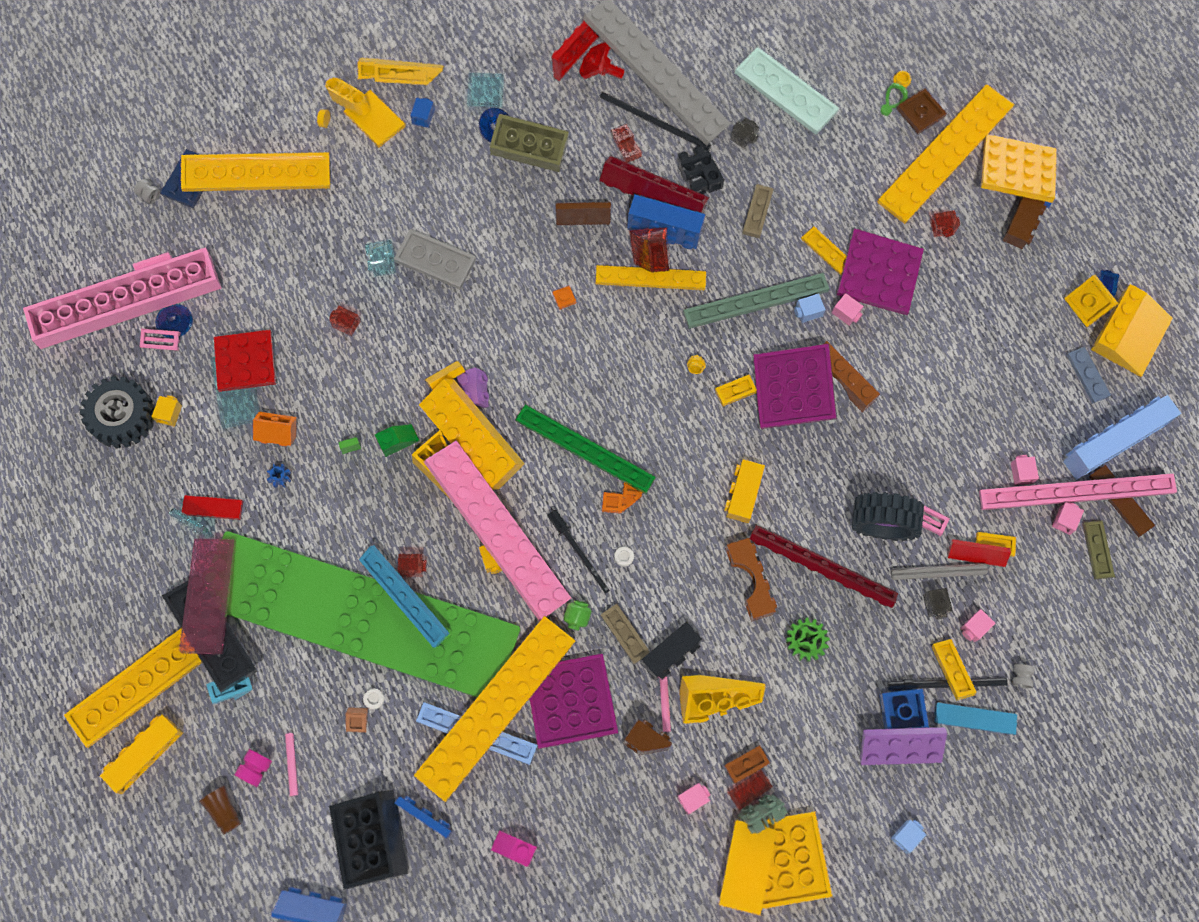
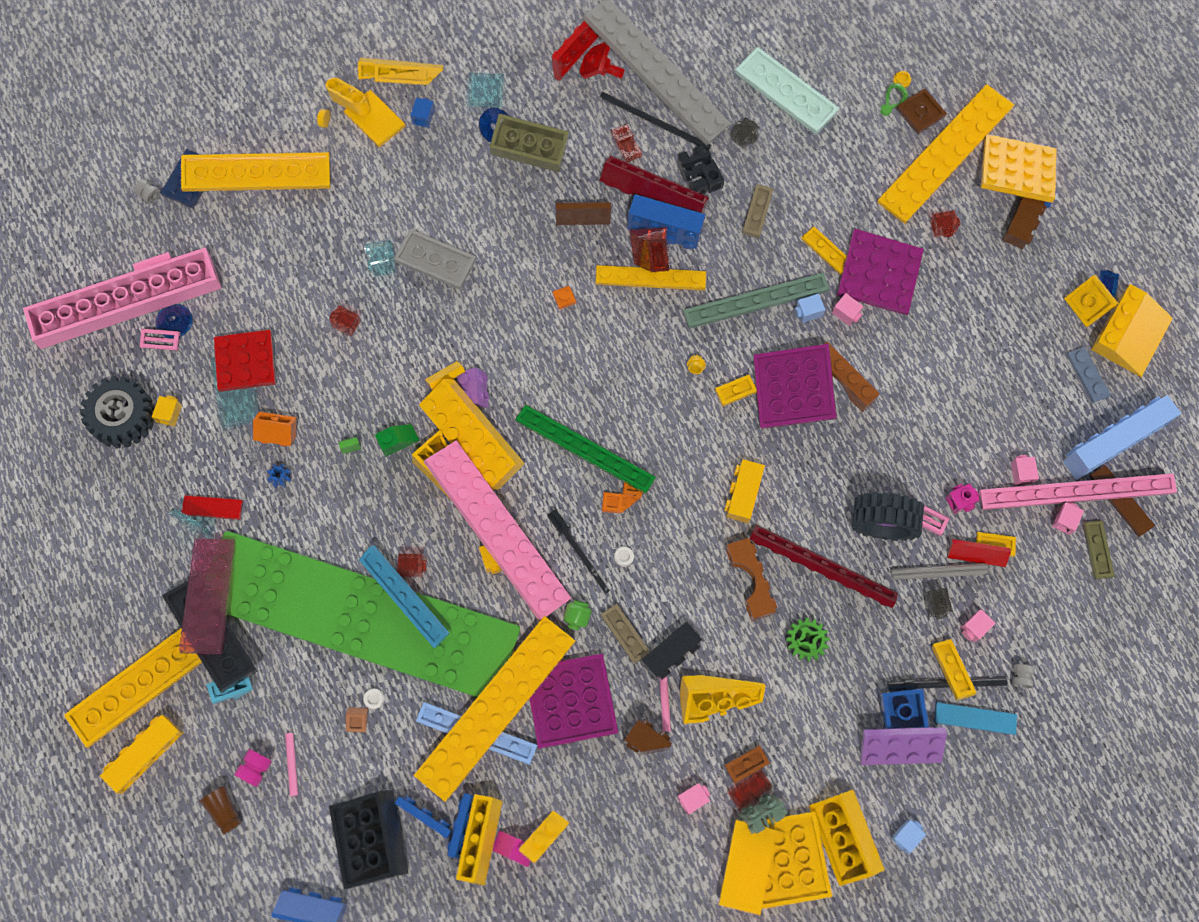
(460, 826): none -> blue plate
(479, 840): none -> yellow brick
(543, 836): none -> yellow piece
(847, 838): none -> yellow slope
(962, 498): none -> dark pink brick

